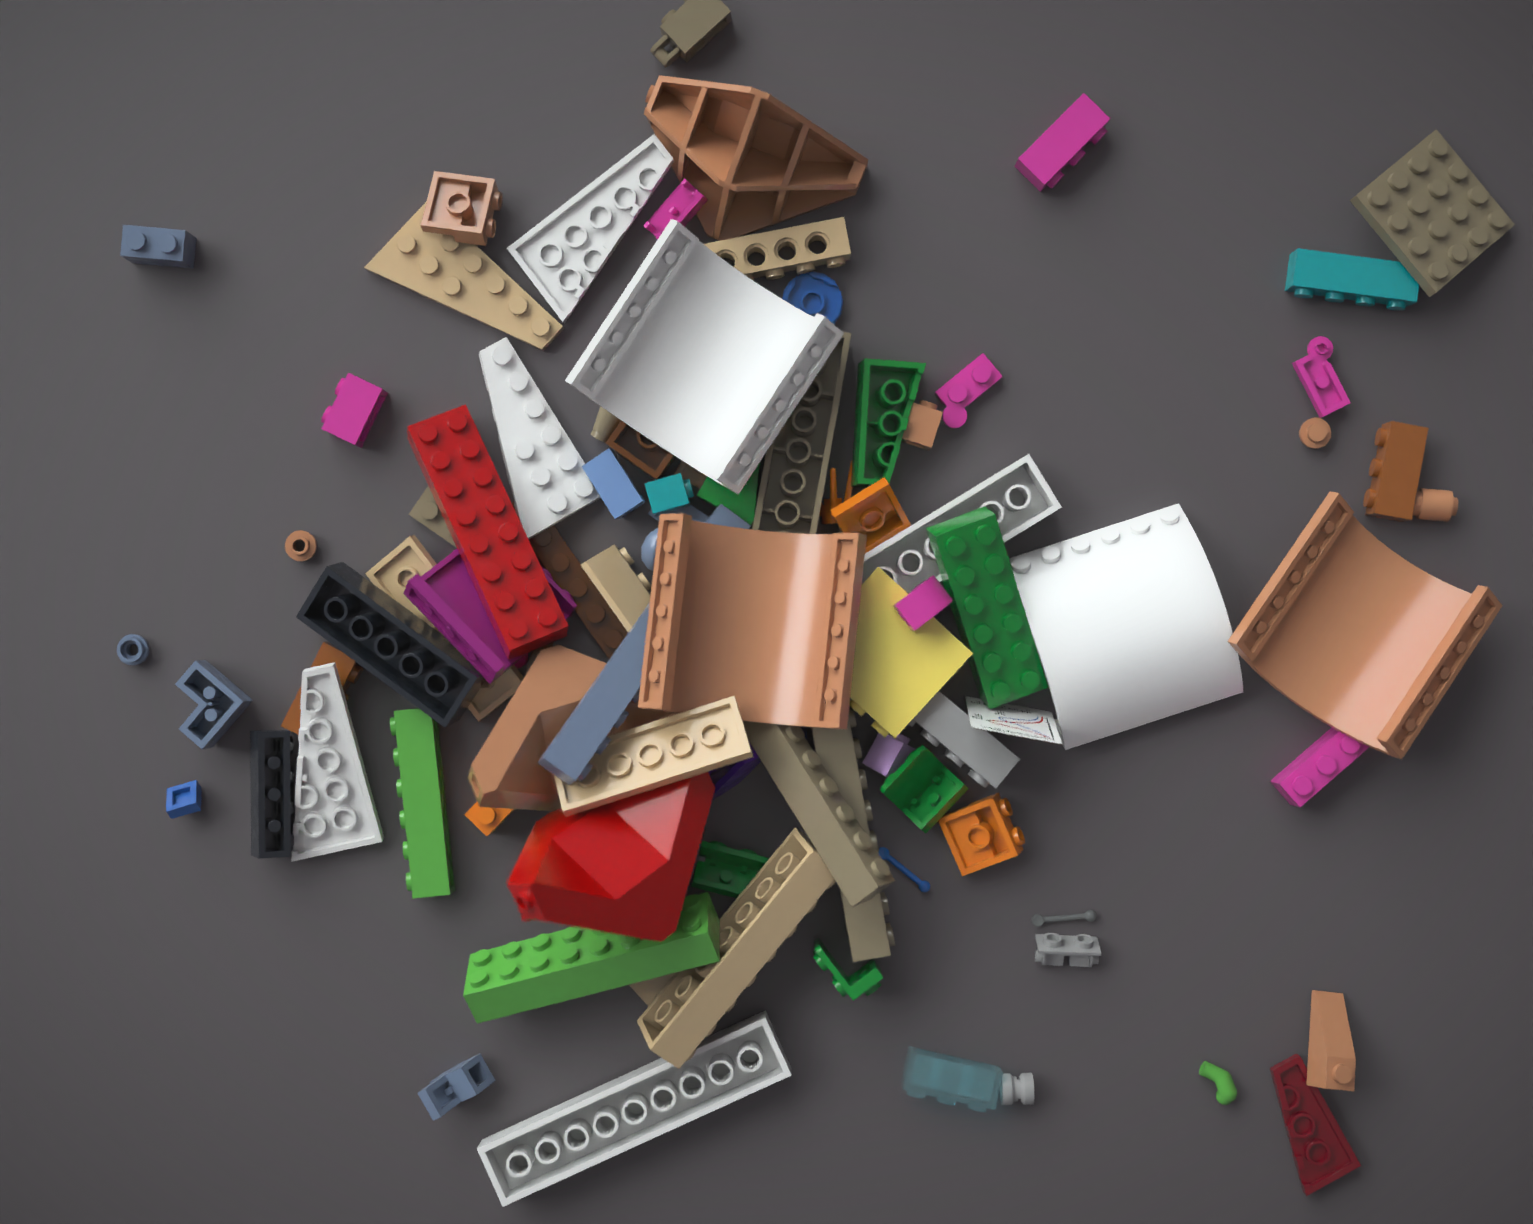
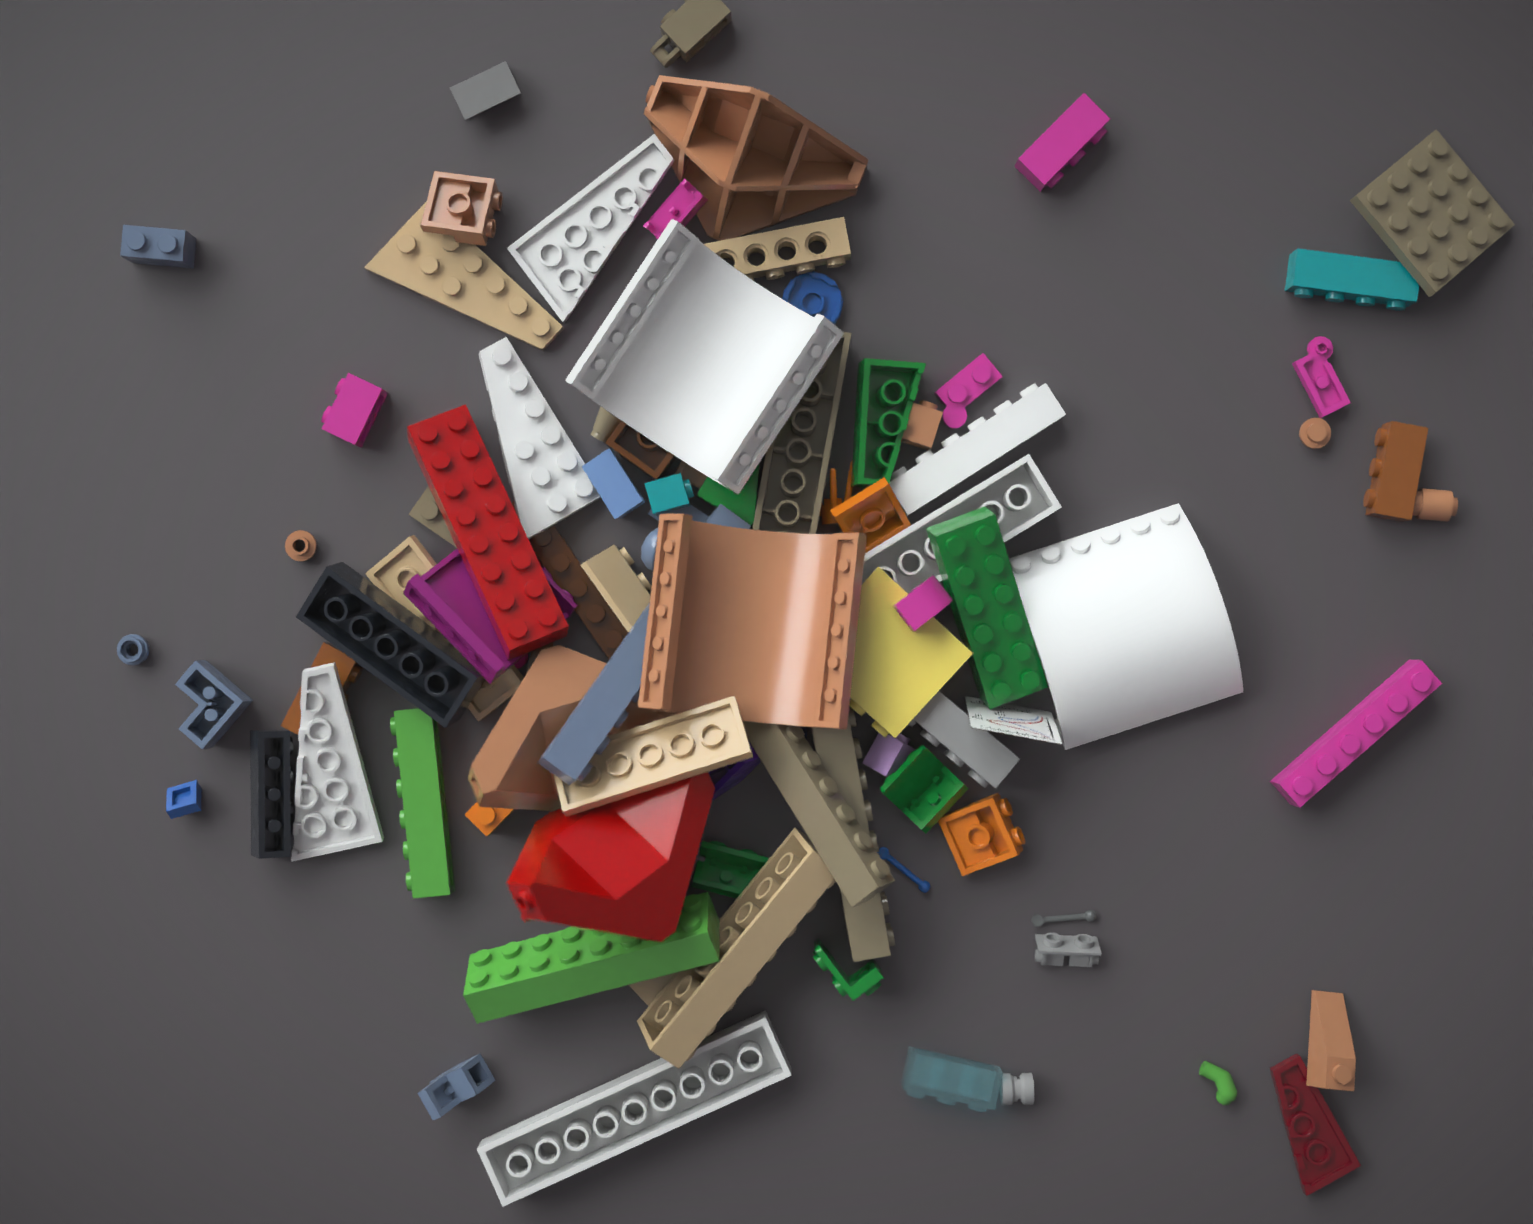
(485, 90): none -> light grey hinge
(975, 449): none -> white brick
(1360, 632): nougat panel -> none

